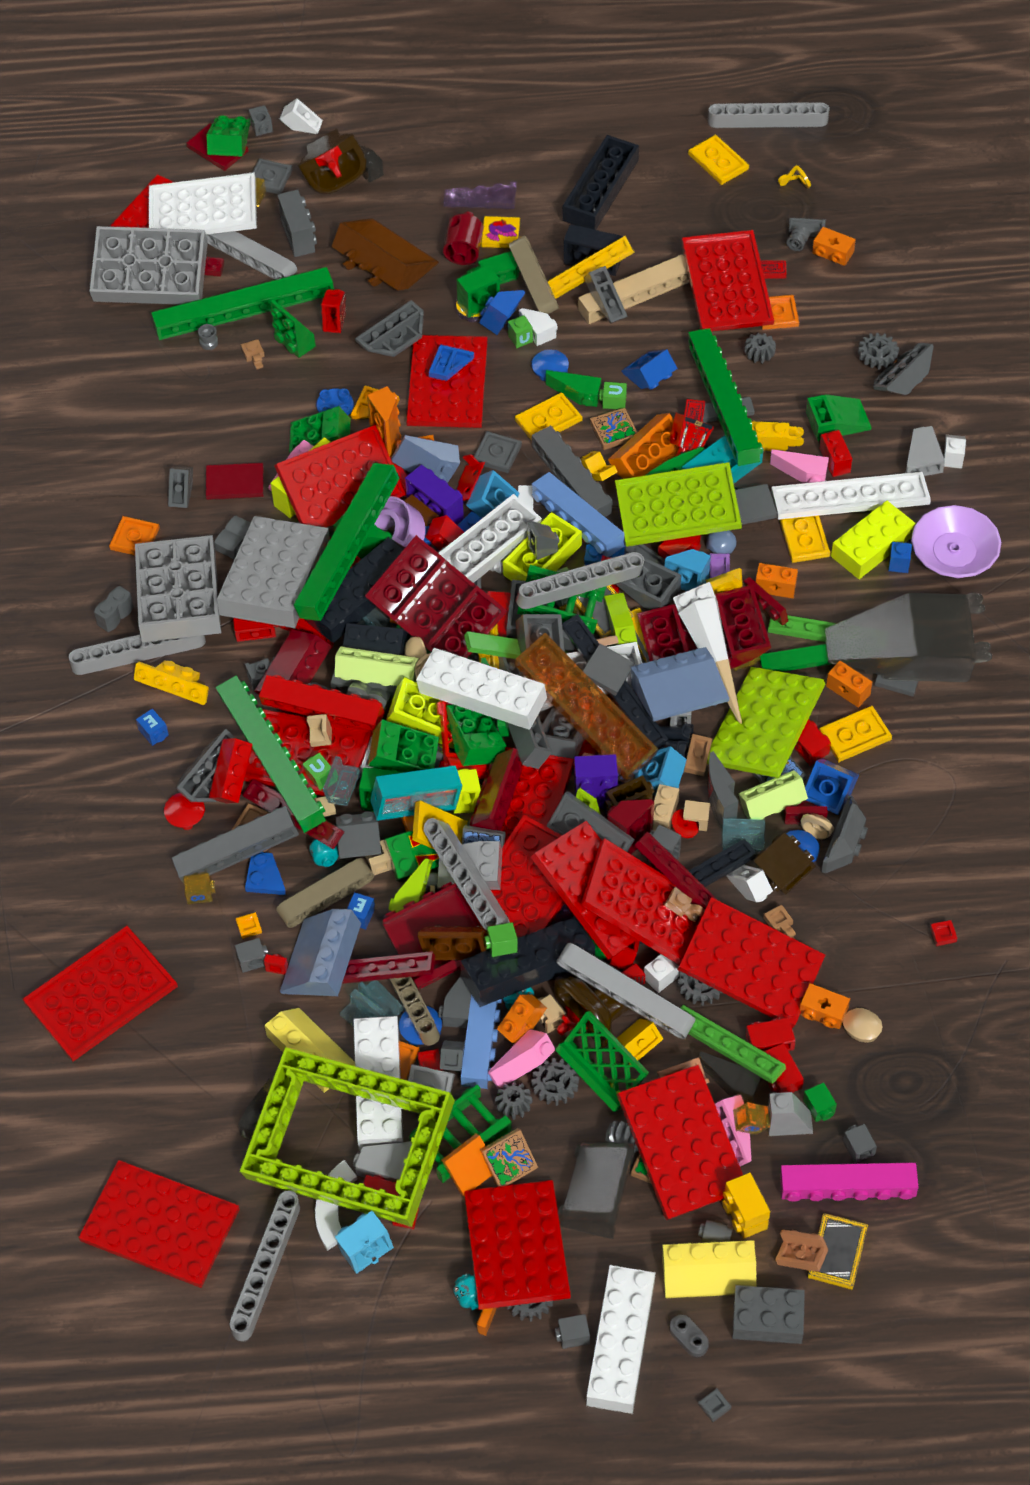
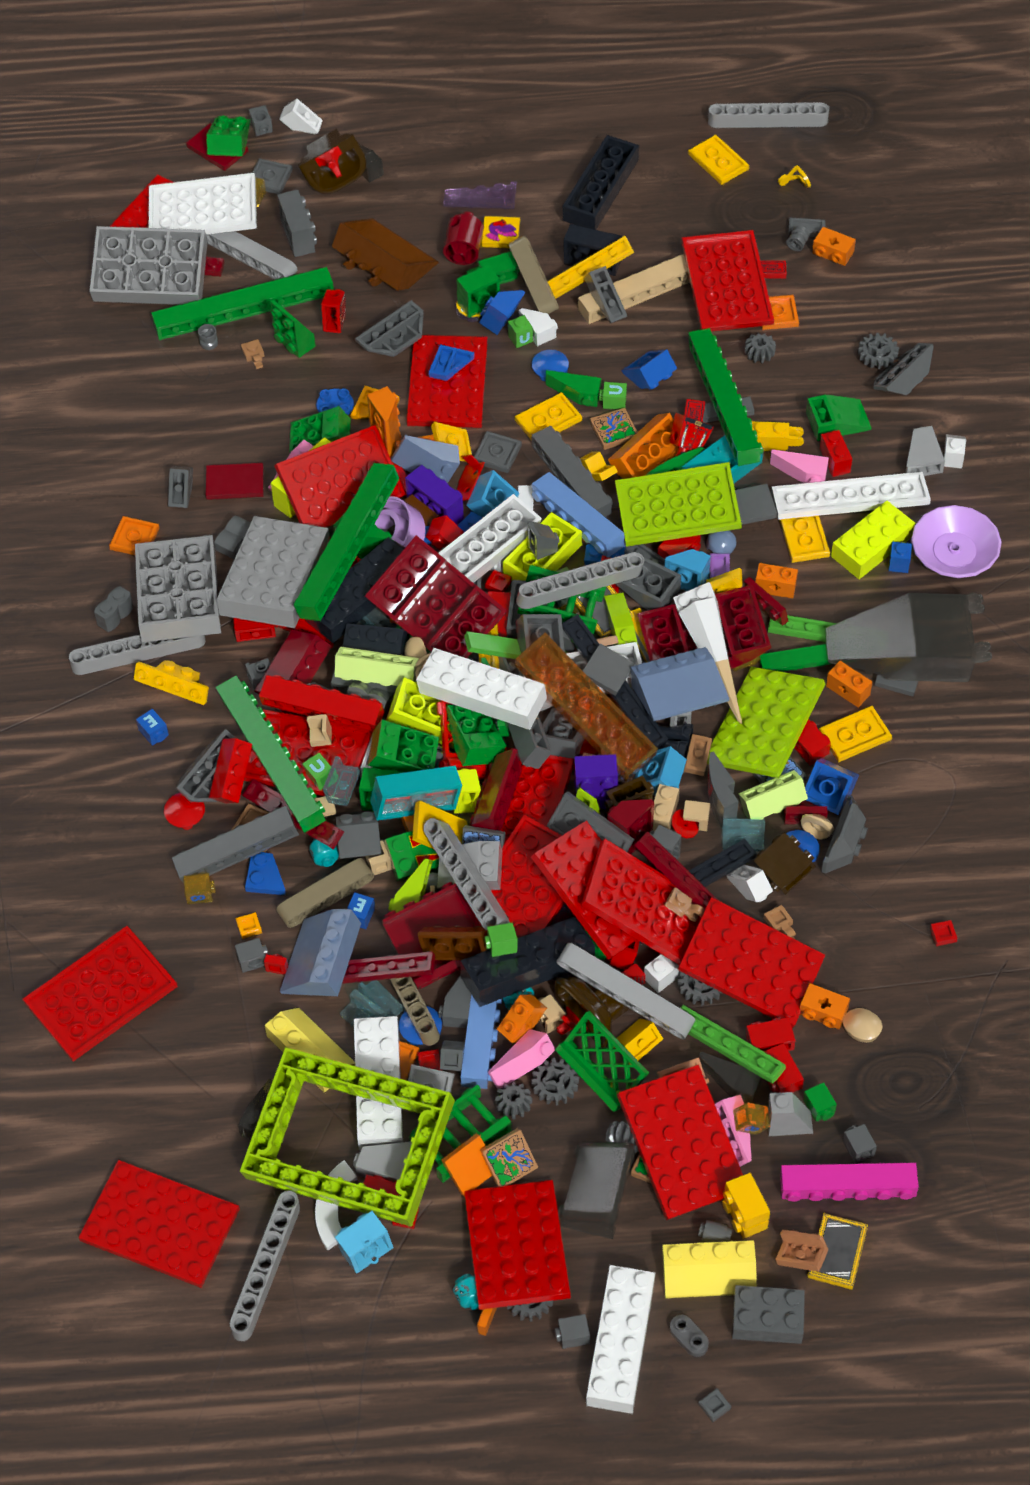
(454, 436): none -> yellow tile
(498, 582): none -> red plate

